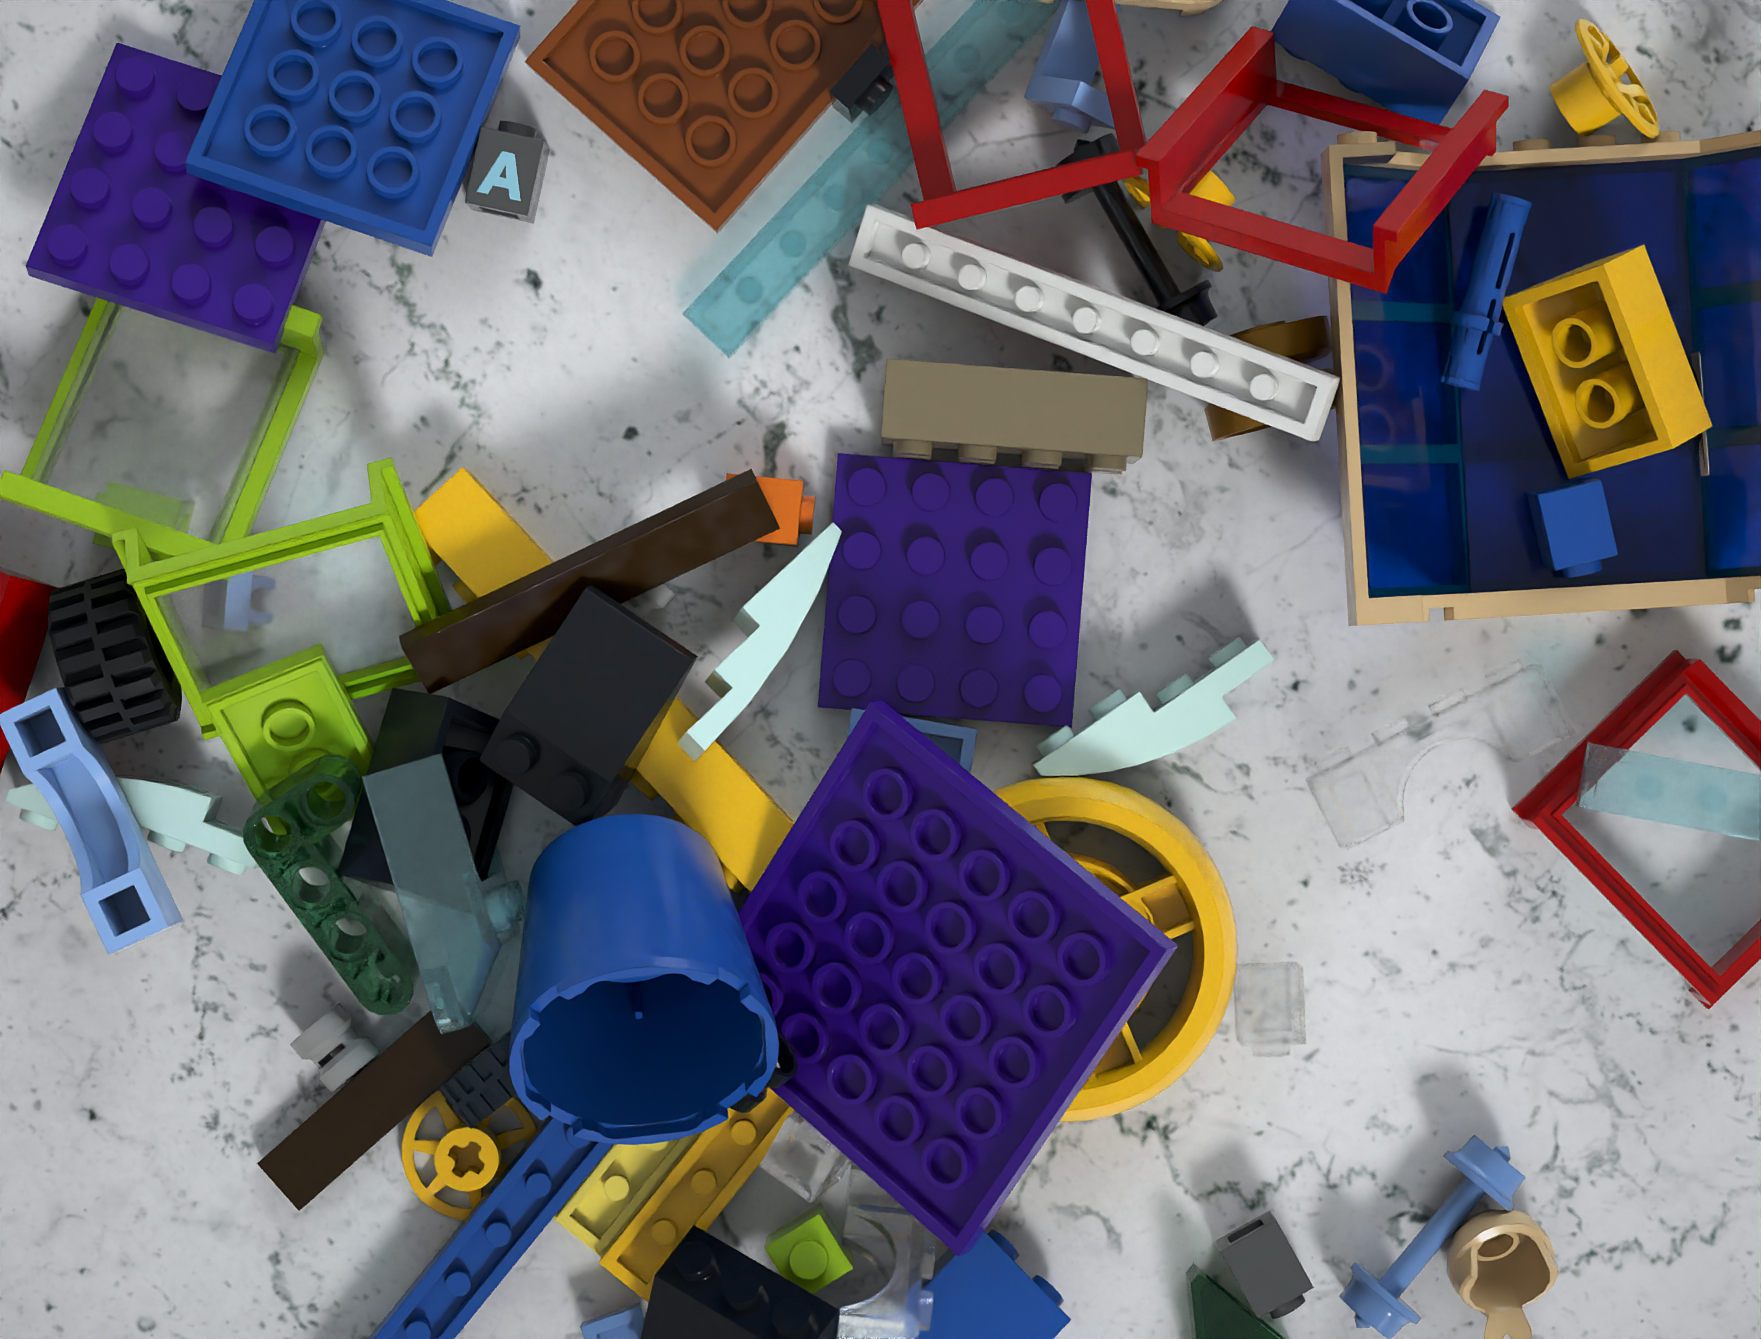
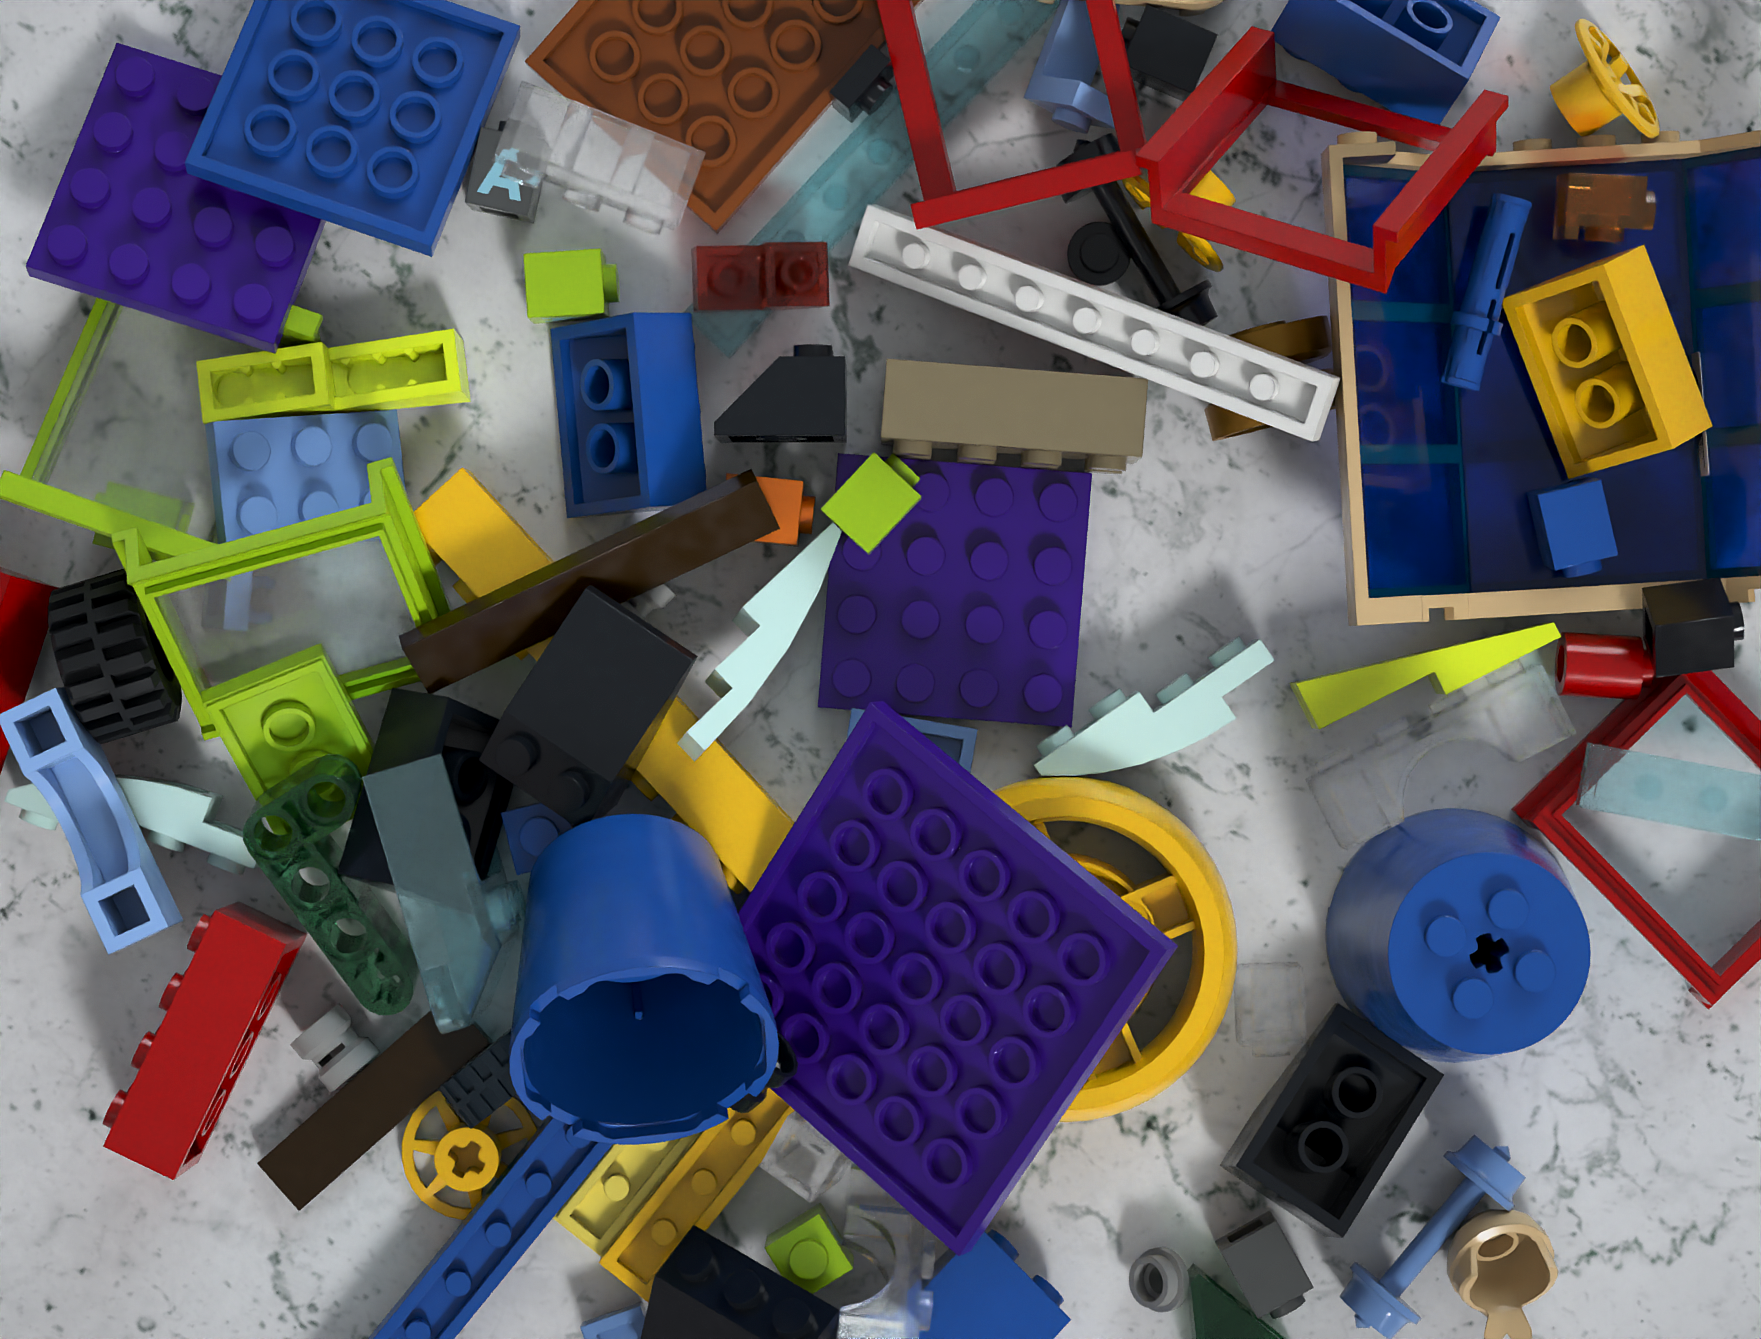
(203, 1039): none -> red brick
(295, 467): none -> medium blue plate
(338, 379): none -> neon yellow slope
(530, 832): none -> blue brick
(569, 285): none -> lime brick
(597, 159): none -> clear brick
(628, 413): none -> blue slope
(760, 277): none -> clear red slope
(791, 401): none -> black slope
(873, 500): none -> lime brick
(1097, 254): none -> black plate
(1159, 1280): none -> light grey plate
(1166, 52): none -> black brick
(1332, 1122): none -> black slope
(1413, 918): none -> blue cone
(1447, 667): none -> neon yellow slope
(1601, 666): none -> red brick
(1602, 206): none -> clear orange brick
(1690, 627): none -> black brick

